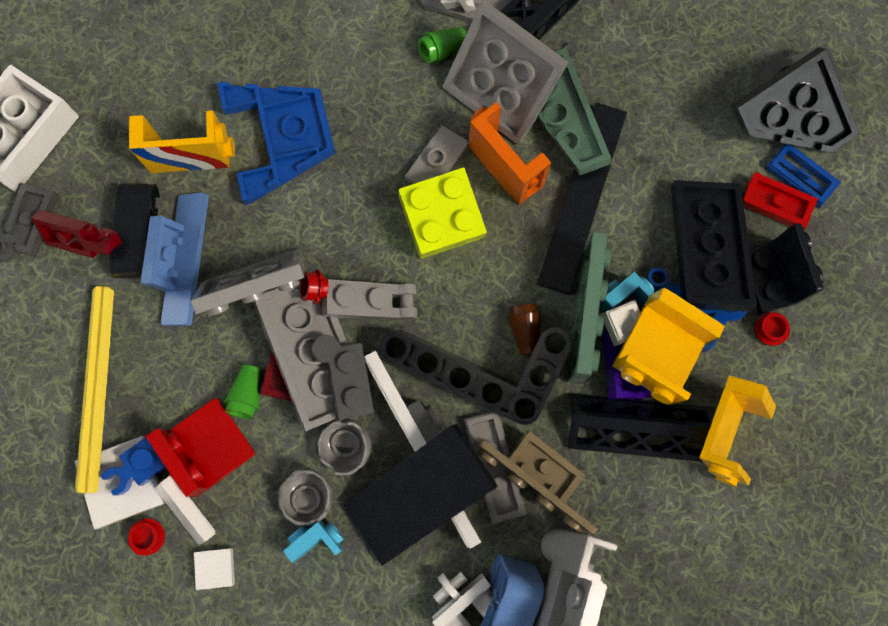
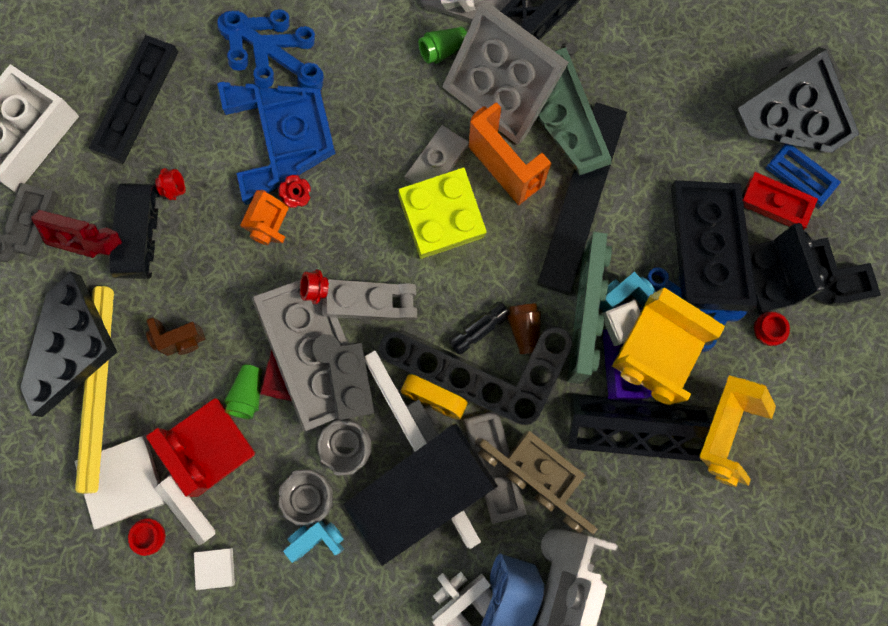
(66, 346): none -> black plate
(134, 99): none -> black plate
(140, 464): blue plate -> none
(166, 184): none -> red plate
(175, 256): medium blue bracket -> none
(180, 340): none -> reddish brown bracket
(181, 154): yellow panel -> none
(249, 282): light grey plate -> none
(265, 218): none -> orange bracket
(268, 46): none -> blue plant
(286, 191): none -> red plate
(438, 398): none -> yellow beam
(479, 328): none -> black axle
(845, 284): none -> black plate

